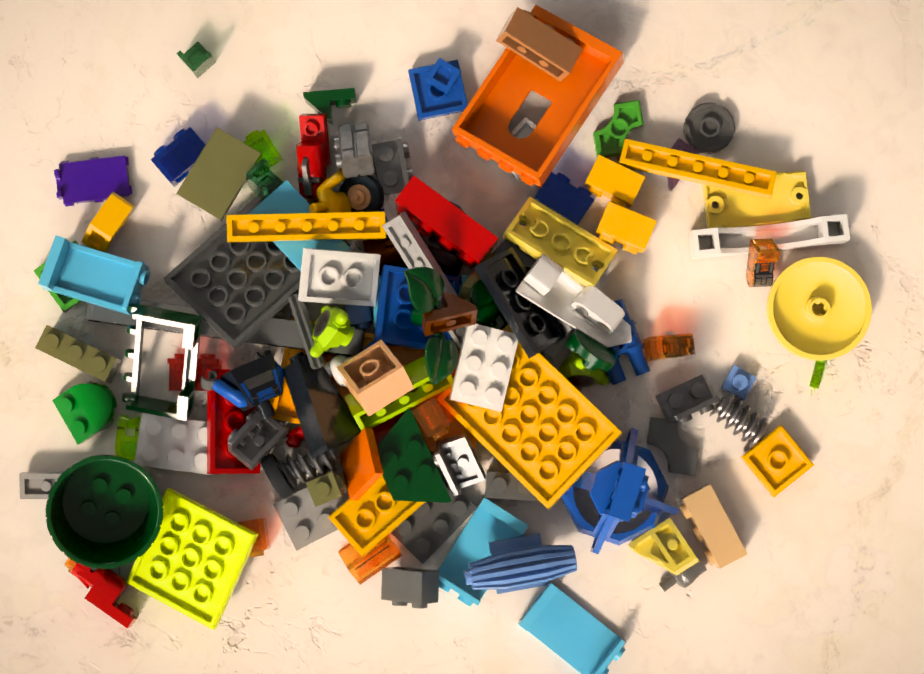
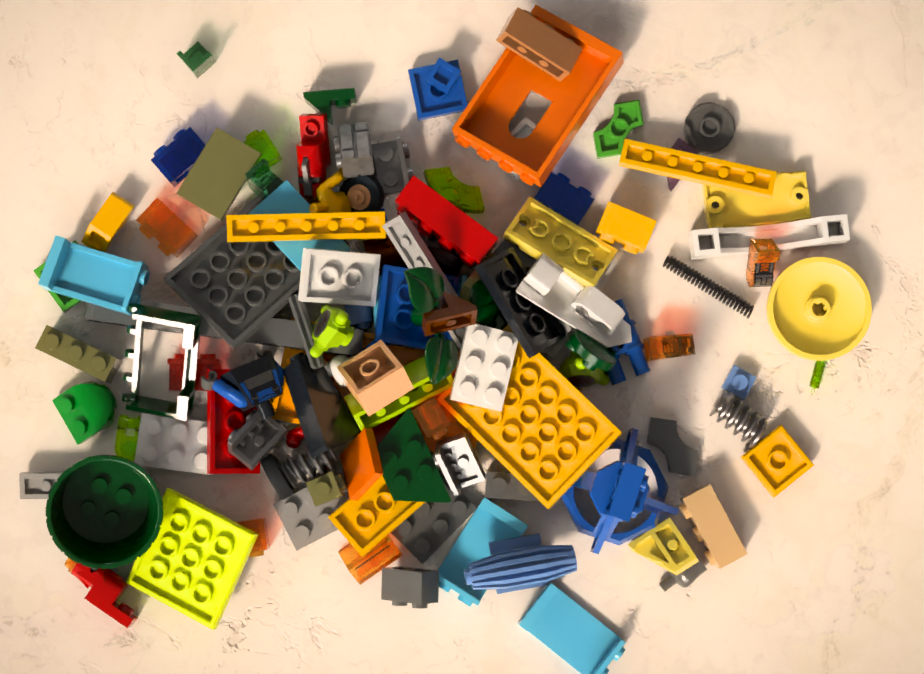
(92, 180): dark purple piece -> none
(166, 228): none -> clear orange brick
(463, 196): none -> clear neon green tile
(613, 182): yellow brick -> none
(686, 399): flat silver bracket -> none
(710, 285): none -> black piece

